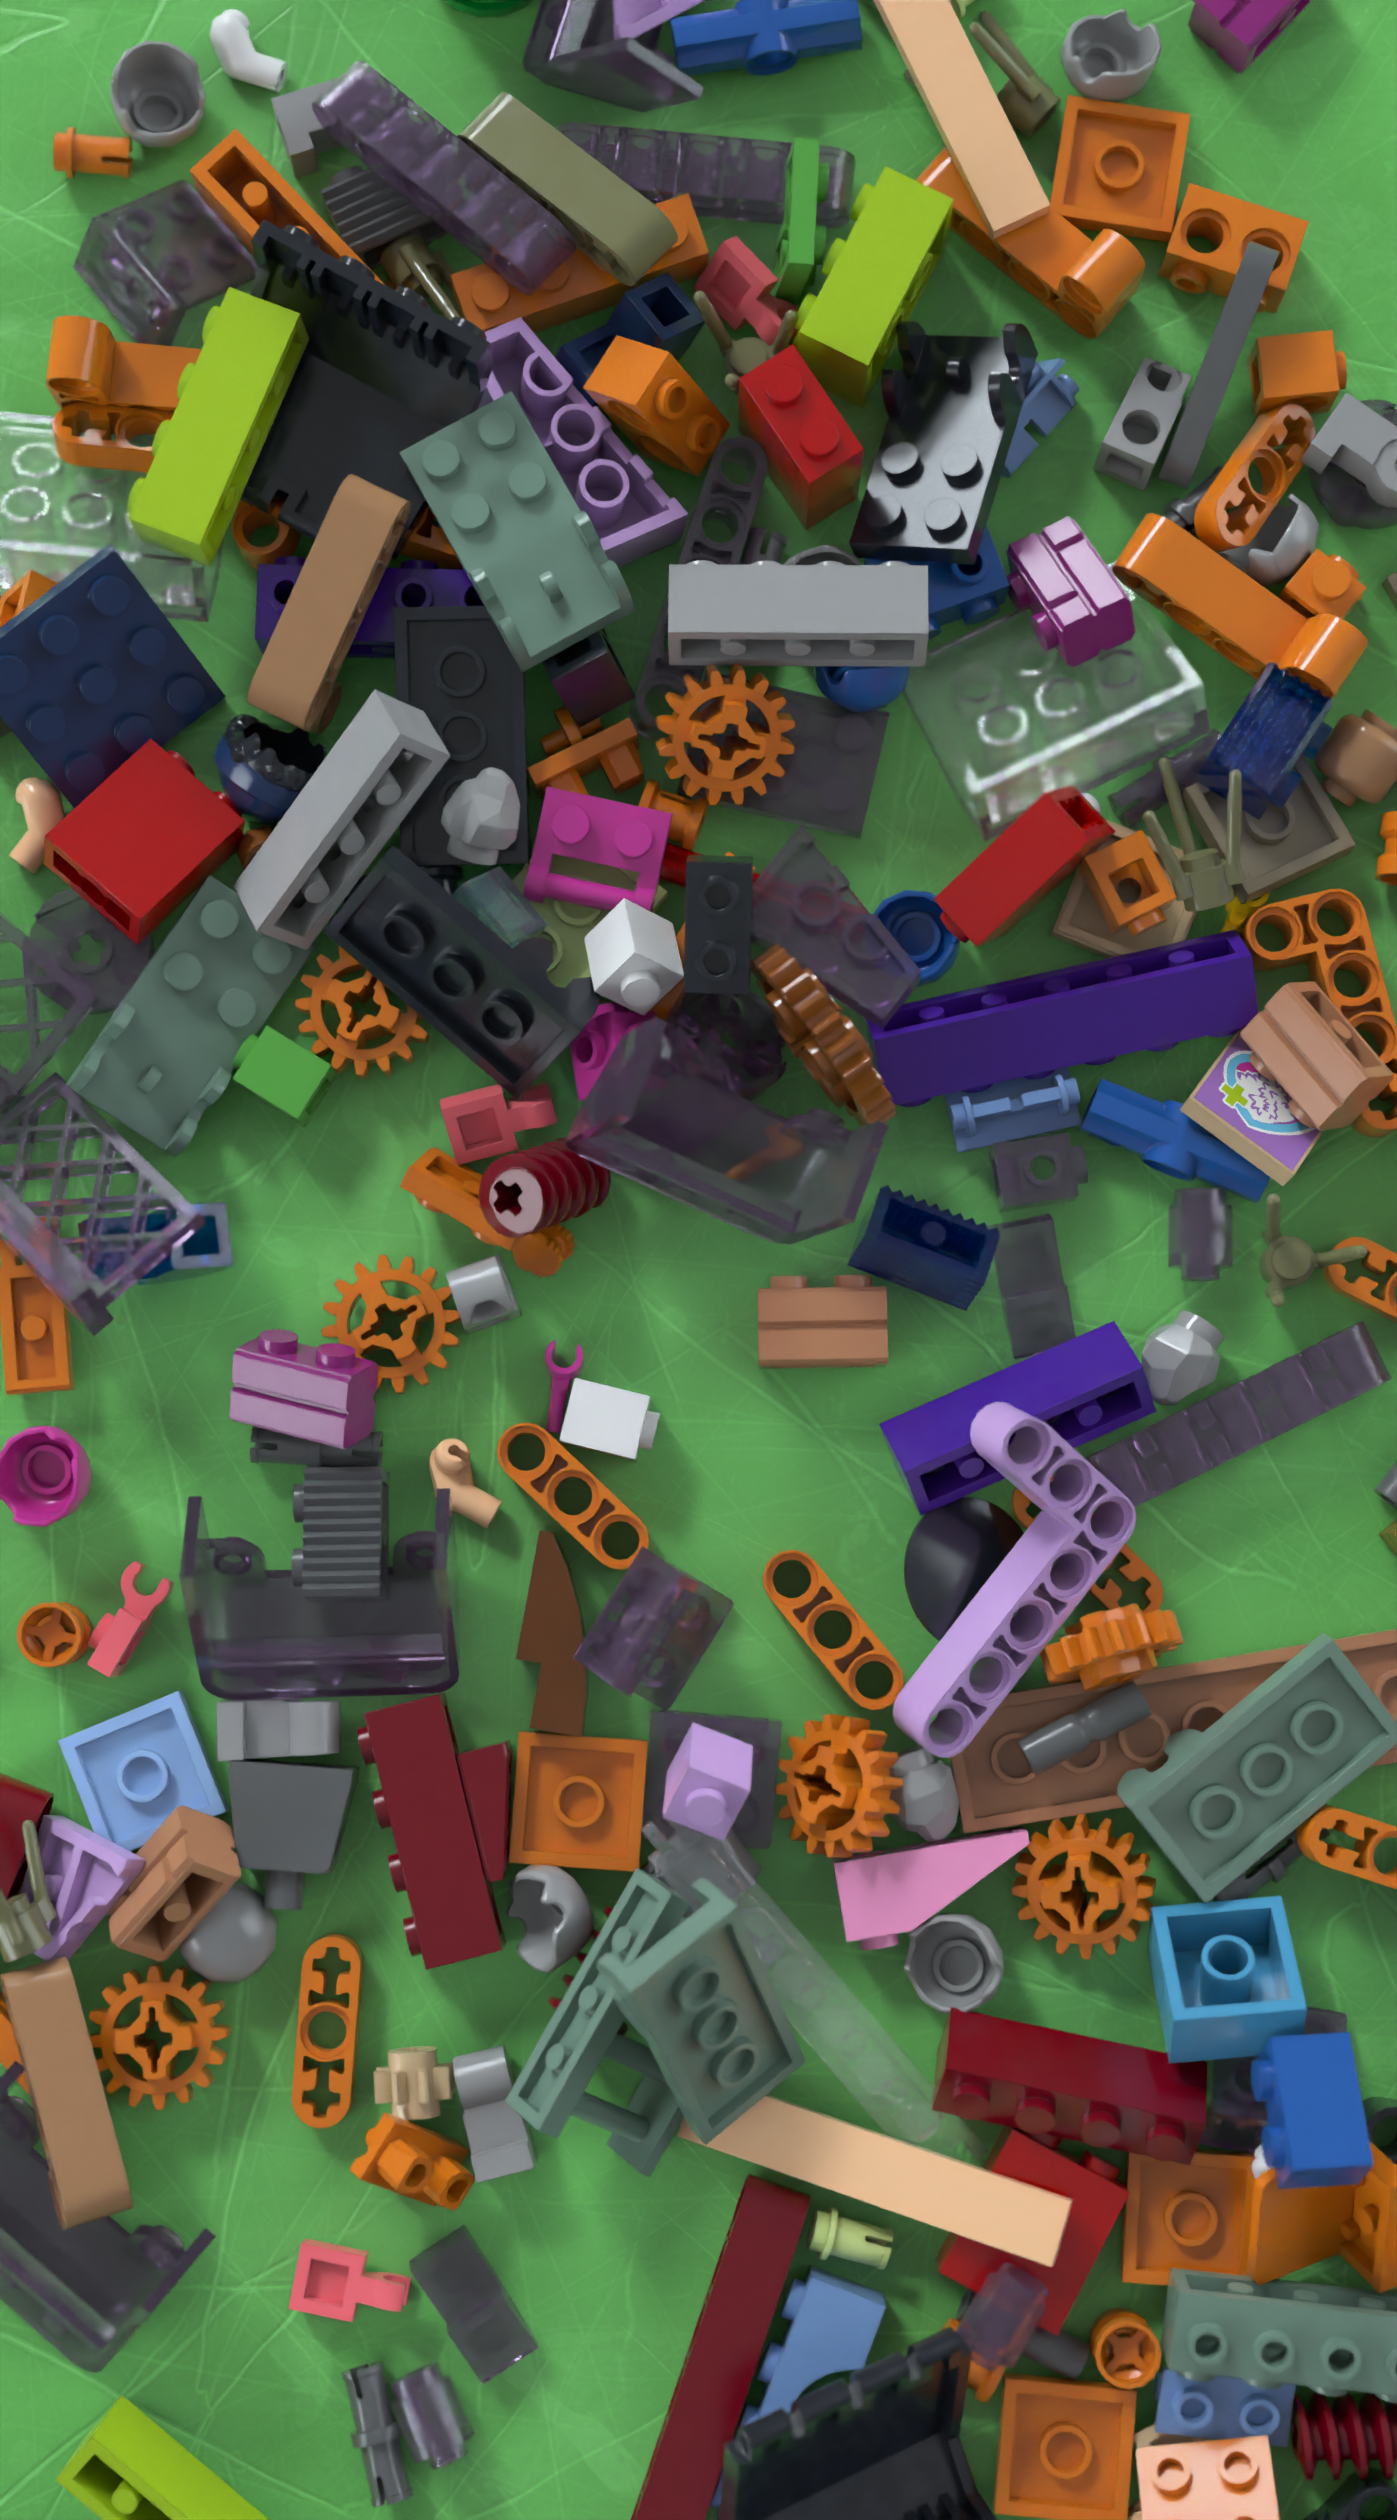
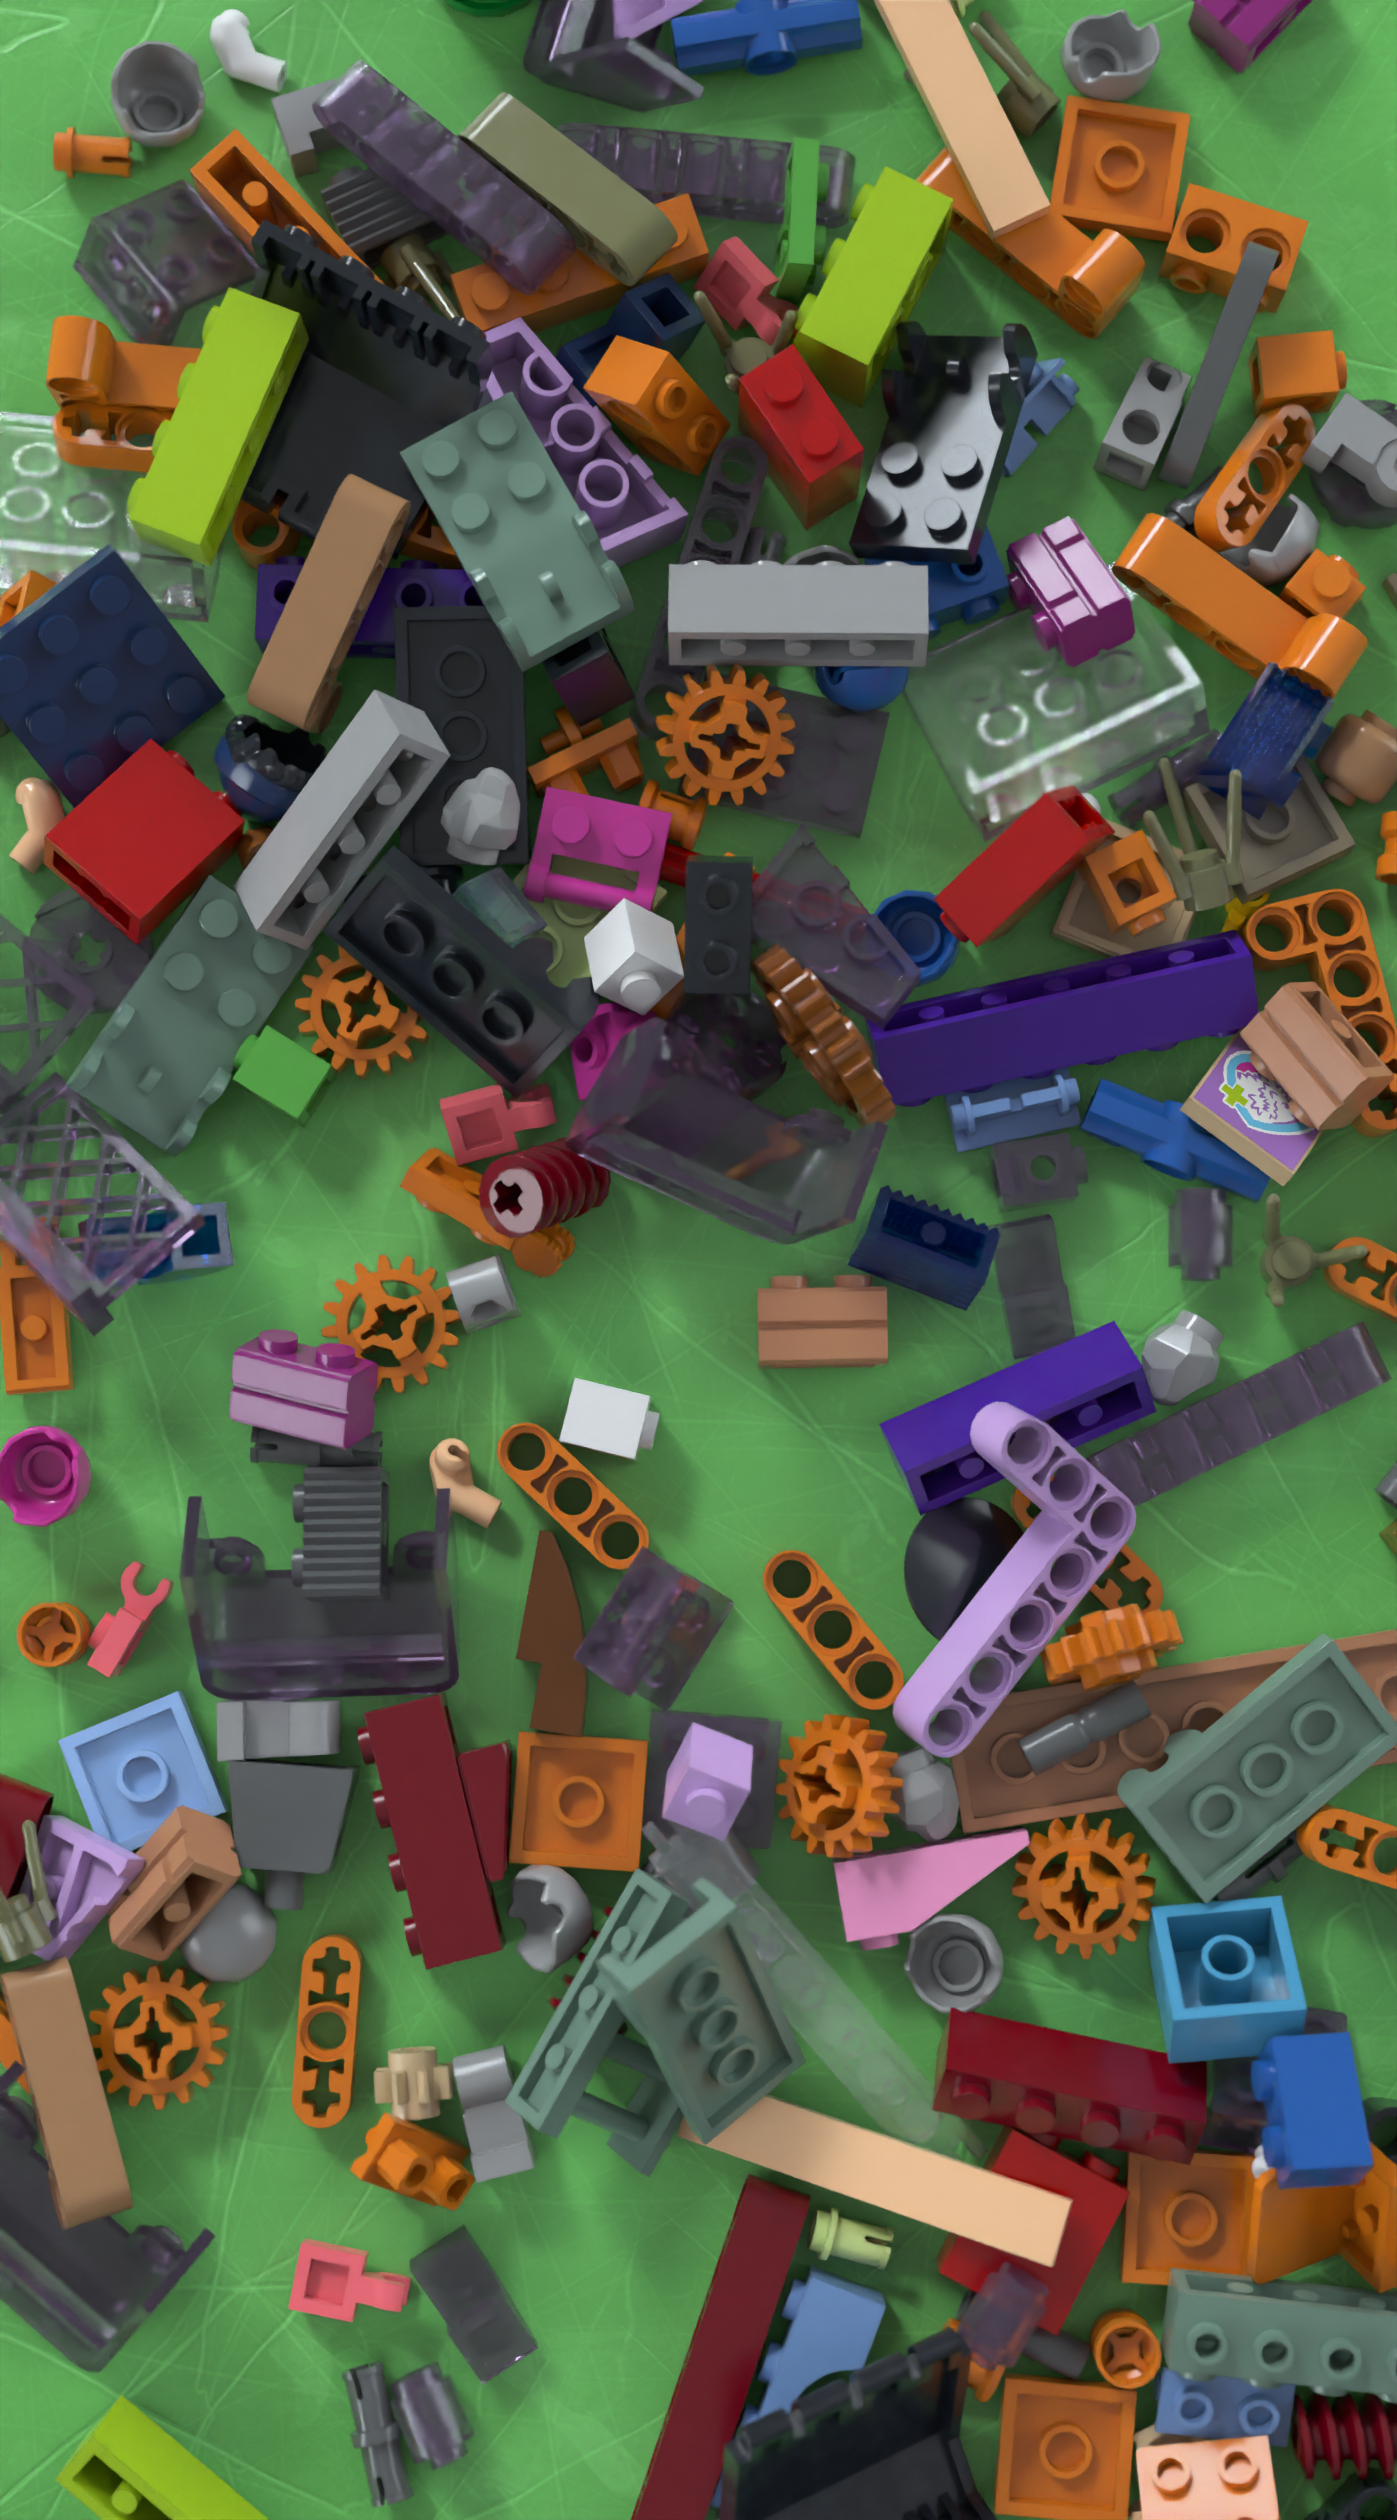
(560, 1386): dark pink hand -> none

